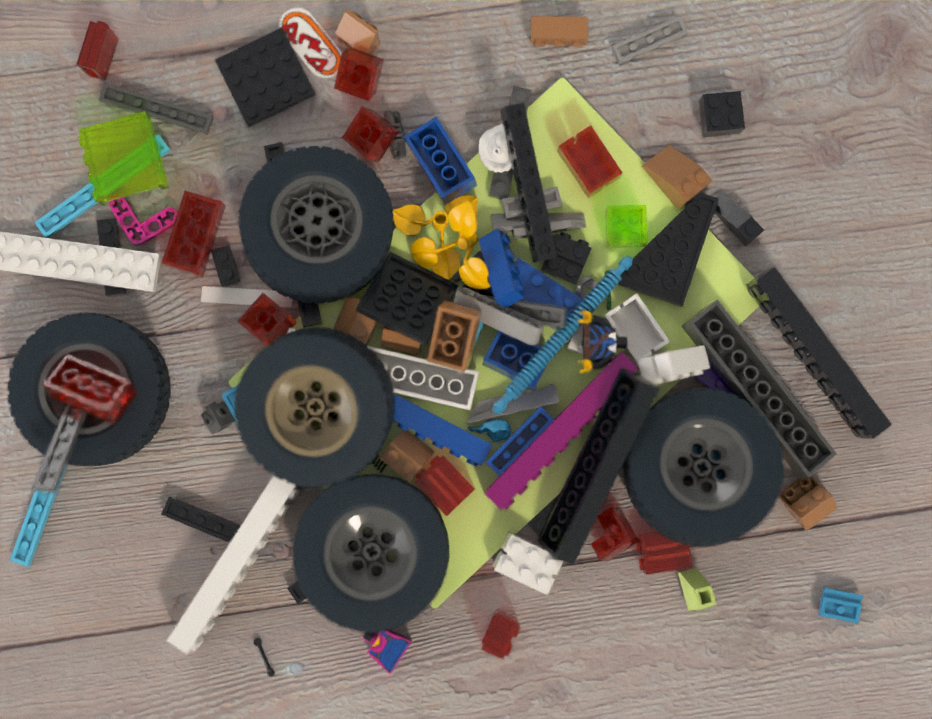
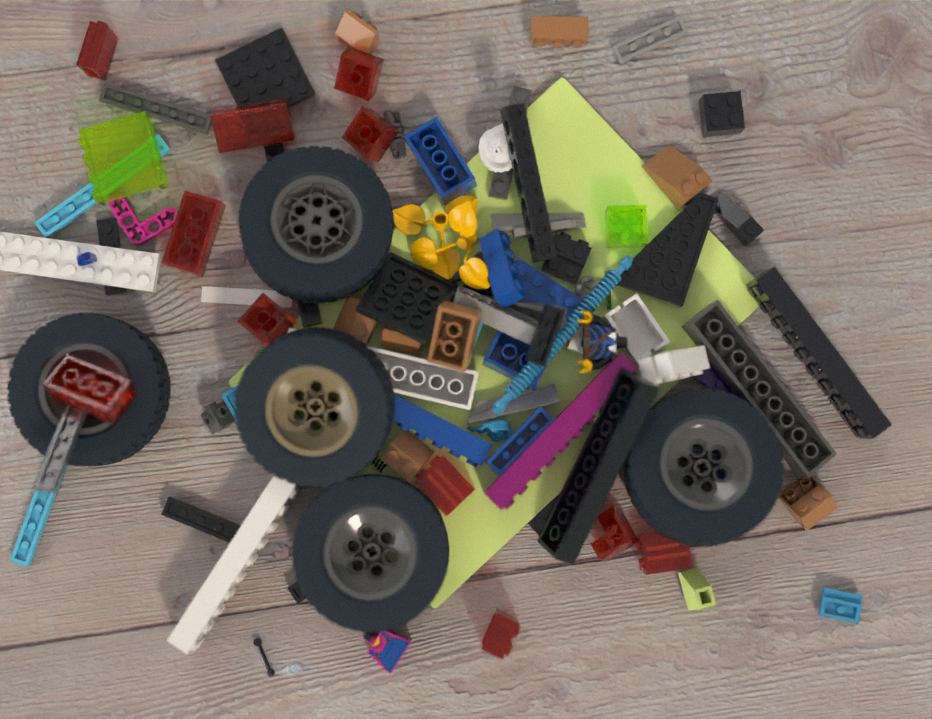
(86, 258): none -> clear blue tile
(225, 266): black plate -> none
(253, 125): none -> clear red brick
(311, 42): sticker -> none
(512, 204): light grey plate -> none
(527, 563): white piece -> none
(544, 335): none -> black plate
(589, 161): clear red piece -> none

